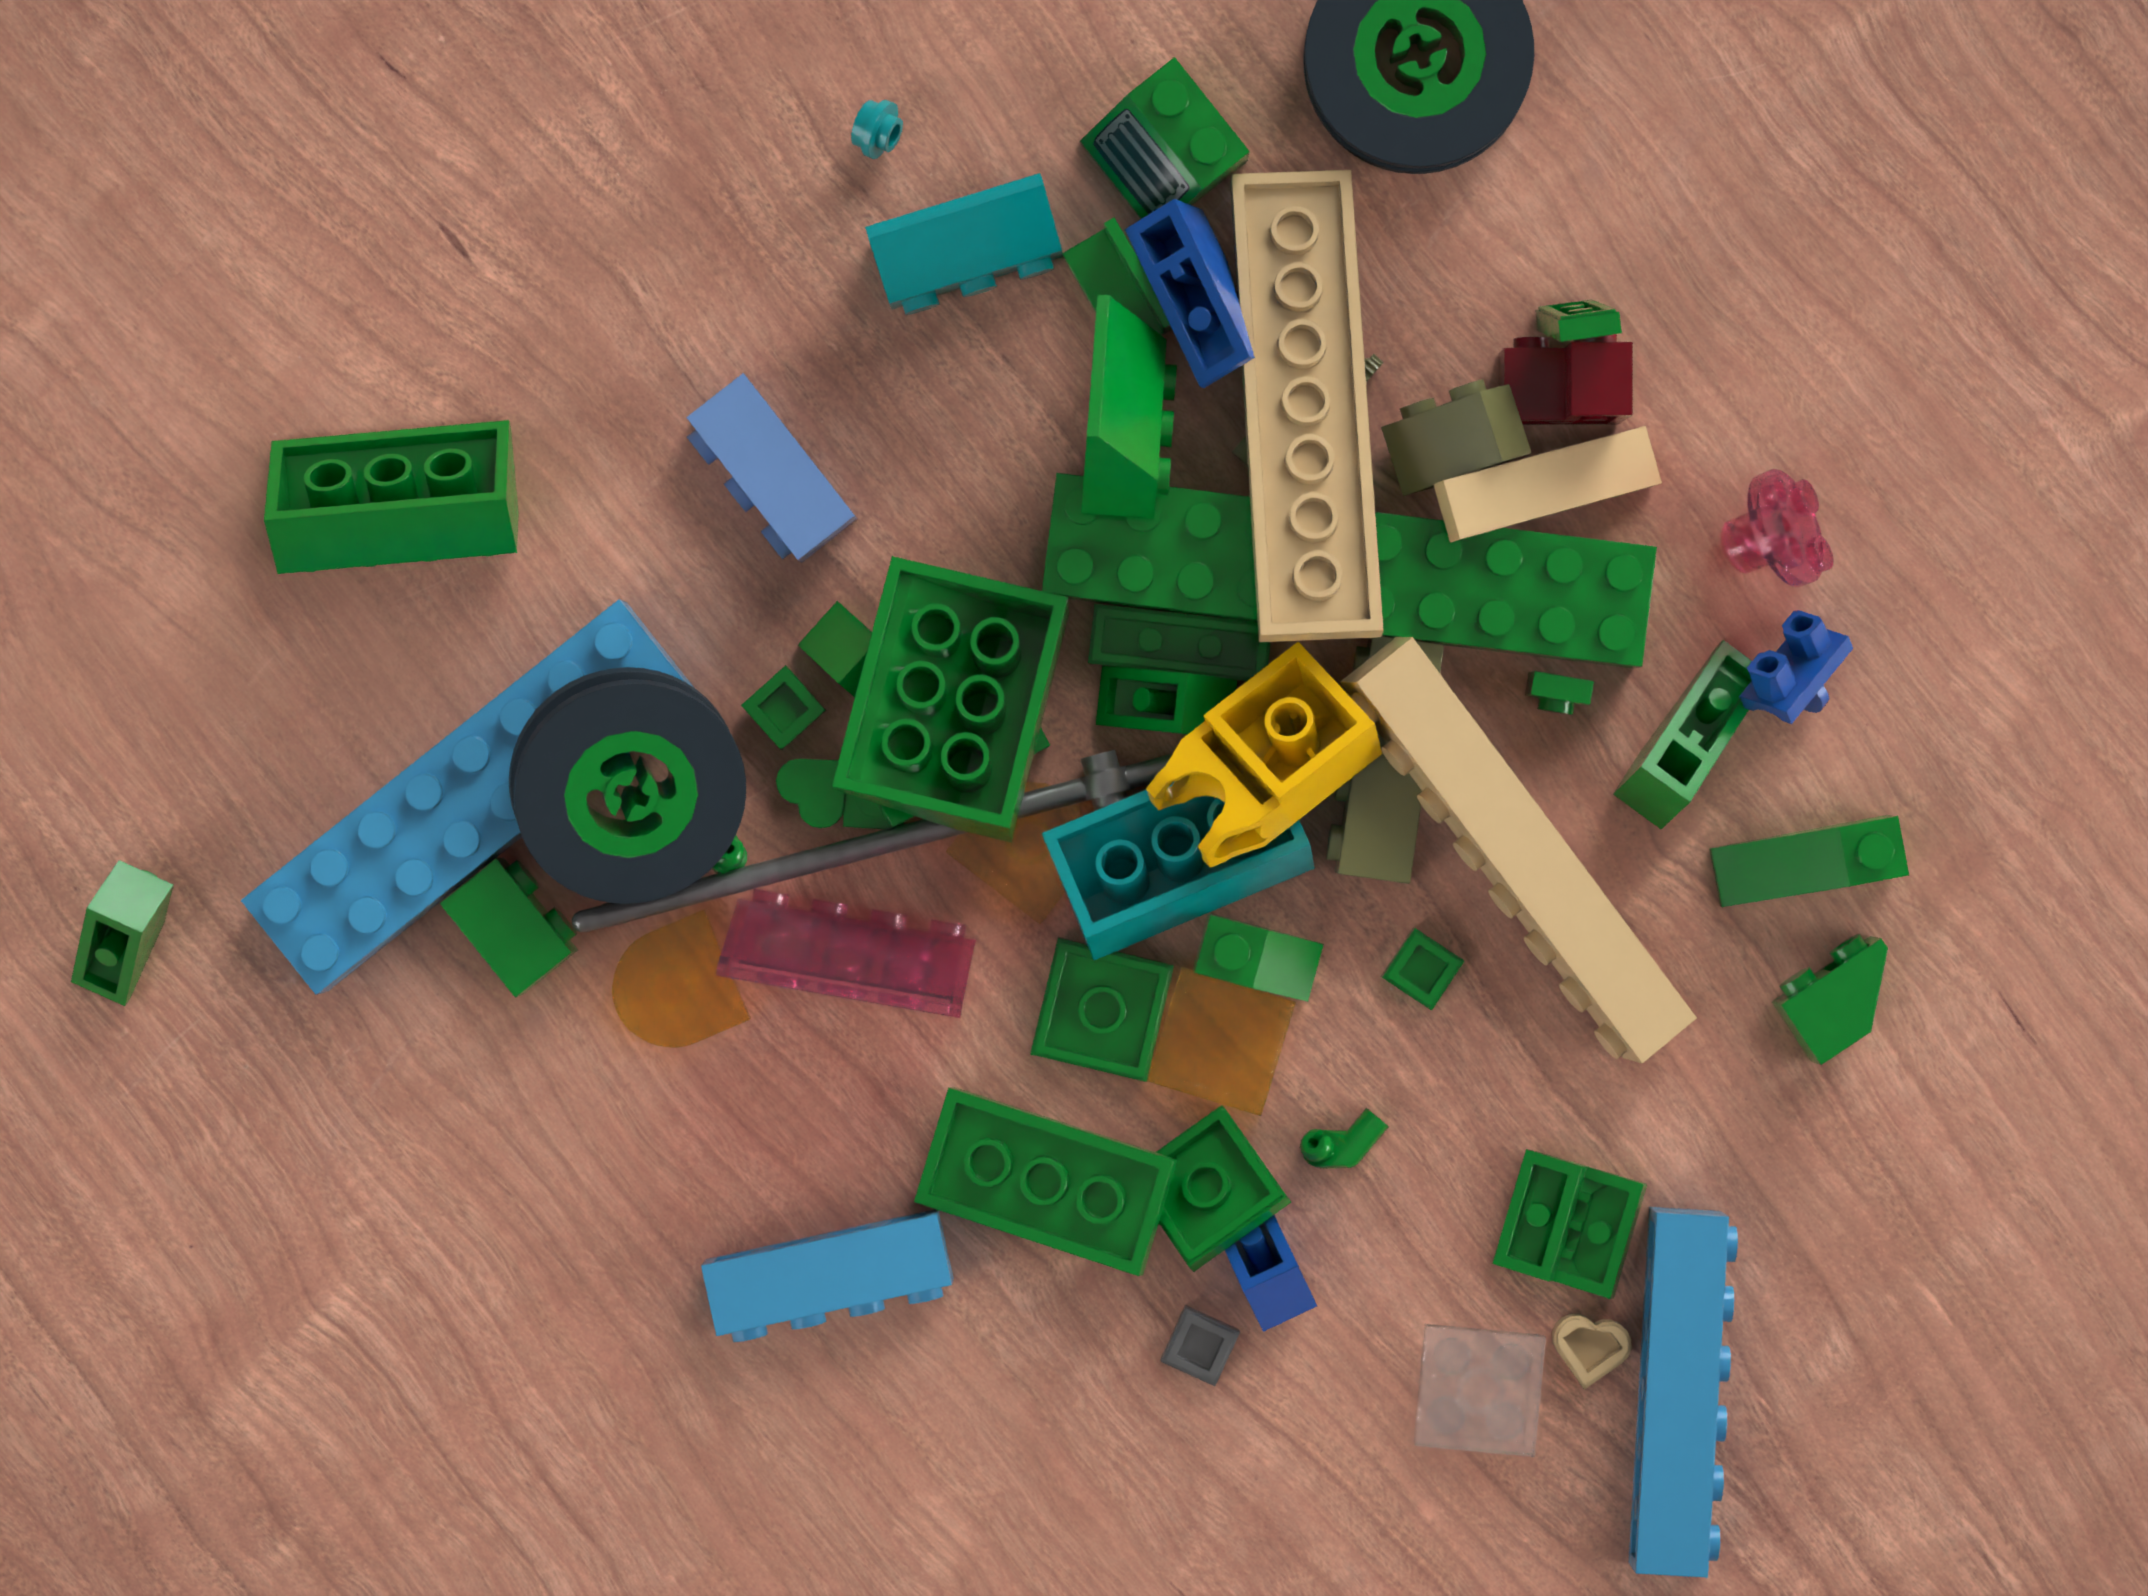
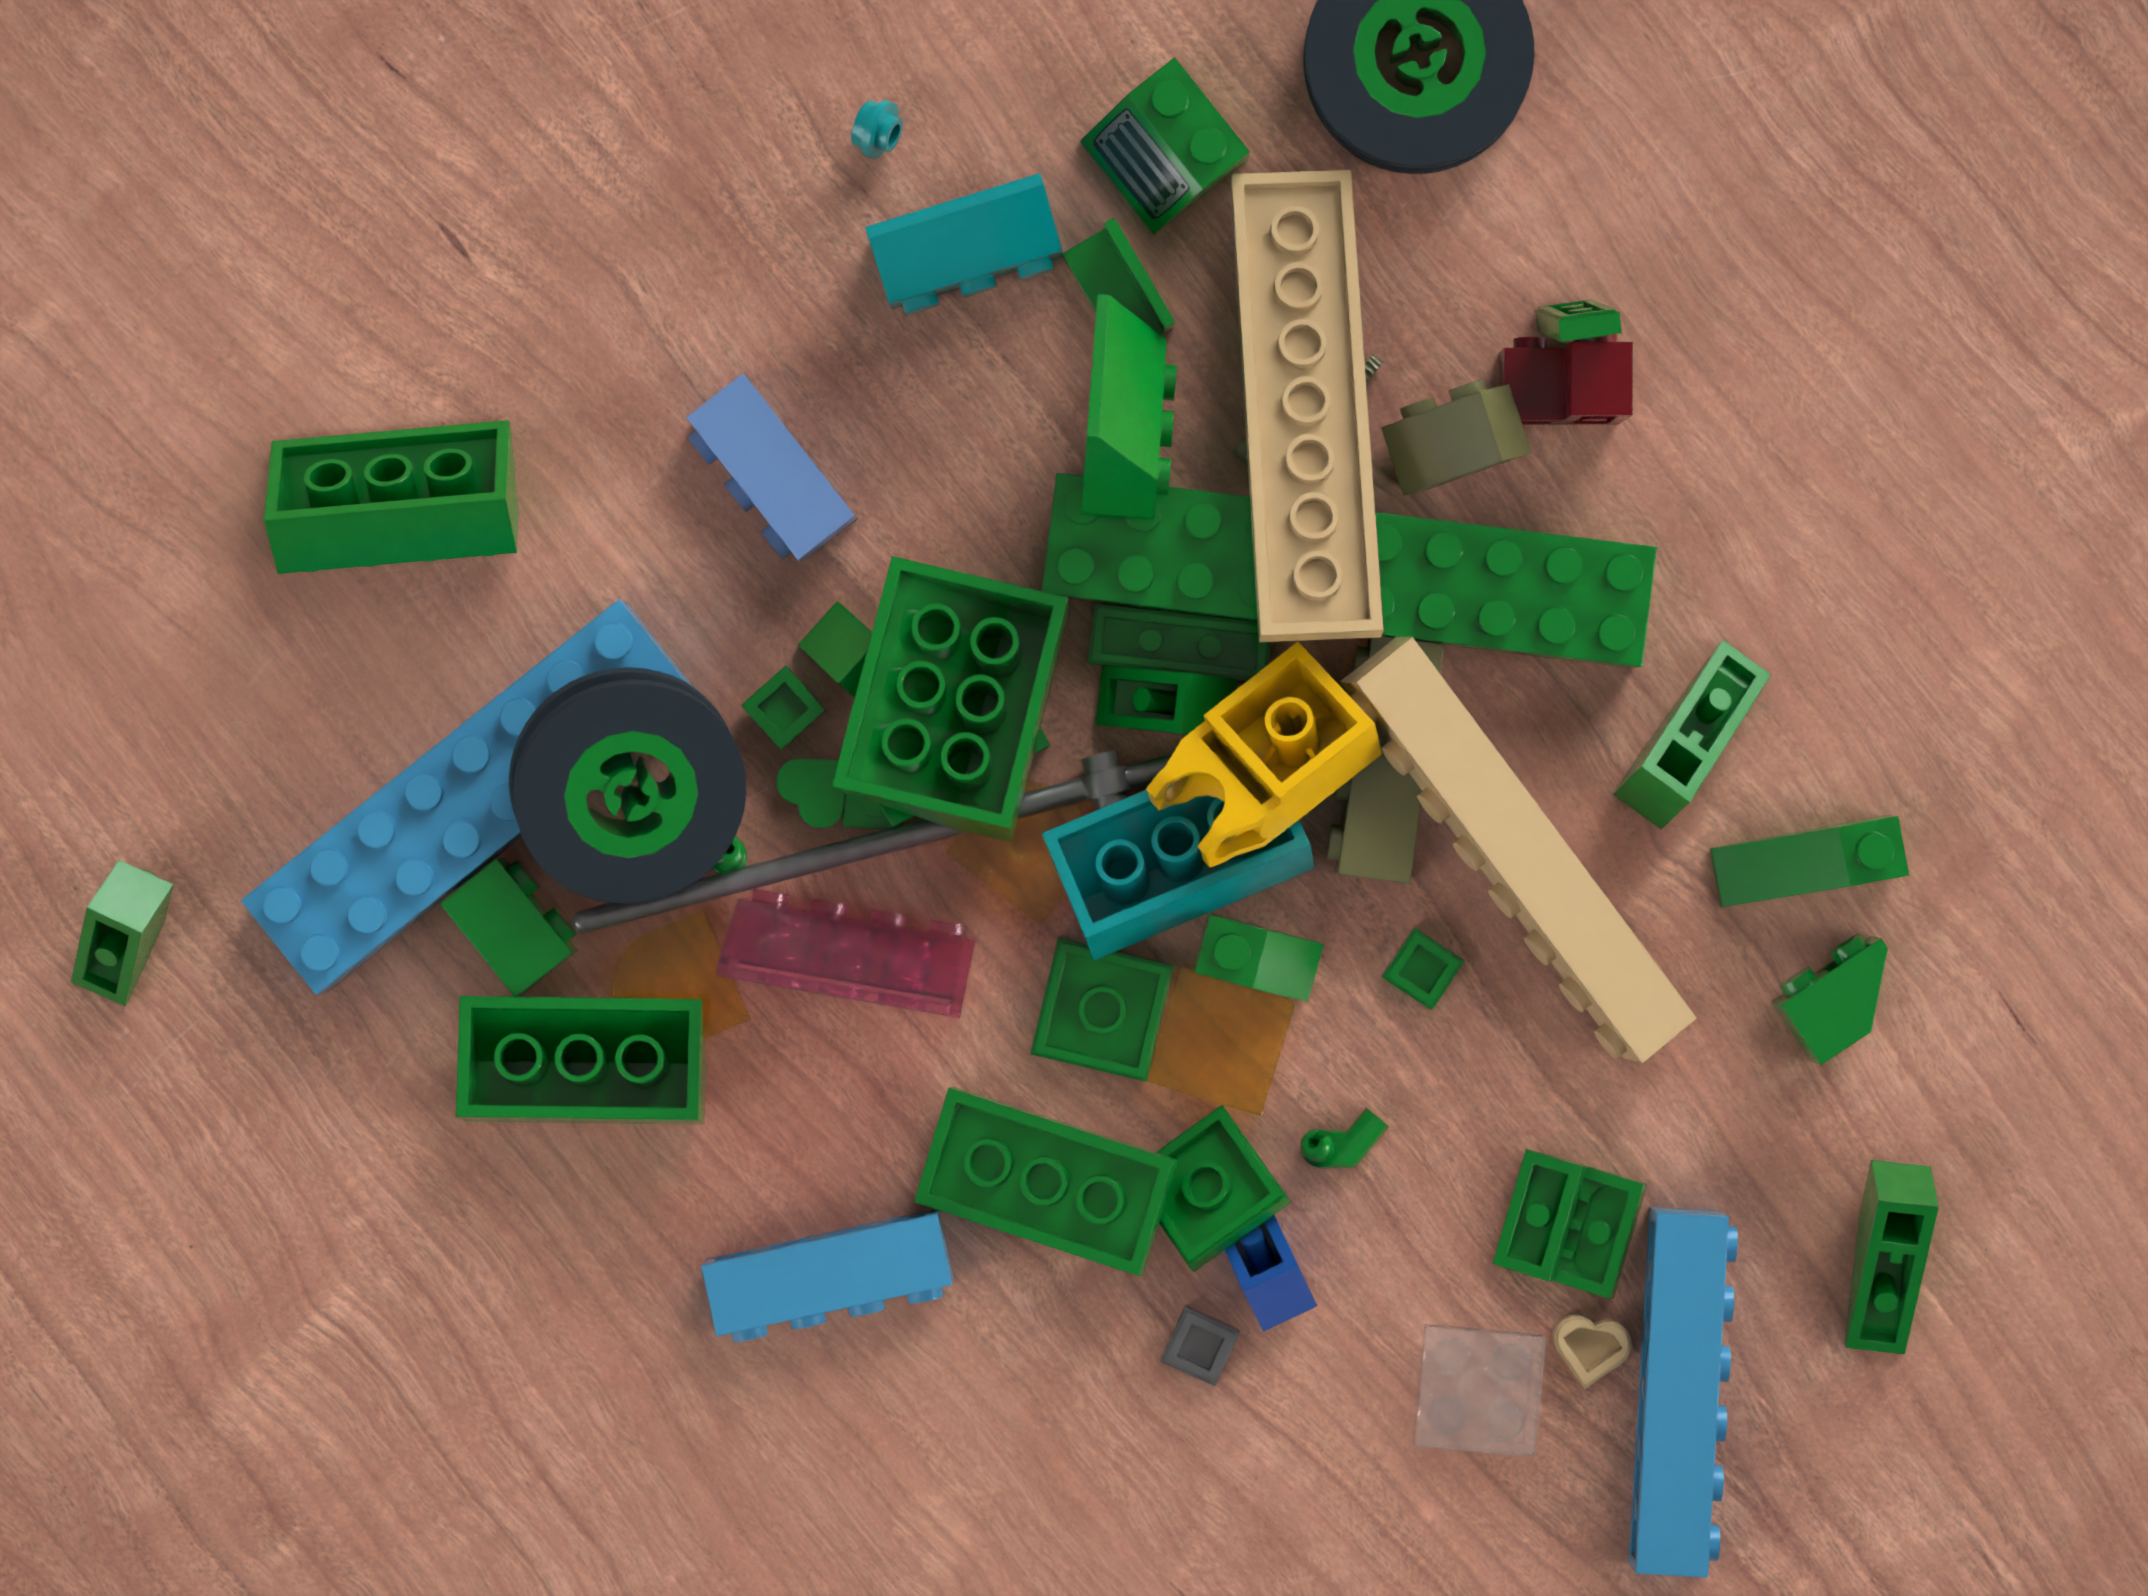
(581, 1060): none -> green slope
(1193, 288): blue slope -> none
(1547, 483): tan tile -> none
(1558, 692): green plate -> none
(1778, 531): clear pink plate -> none
(1796, 673): blue hips -> none
(1890, 1255): none -> green slope

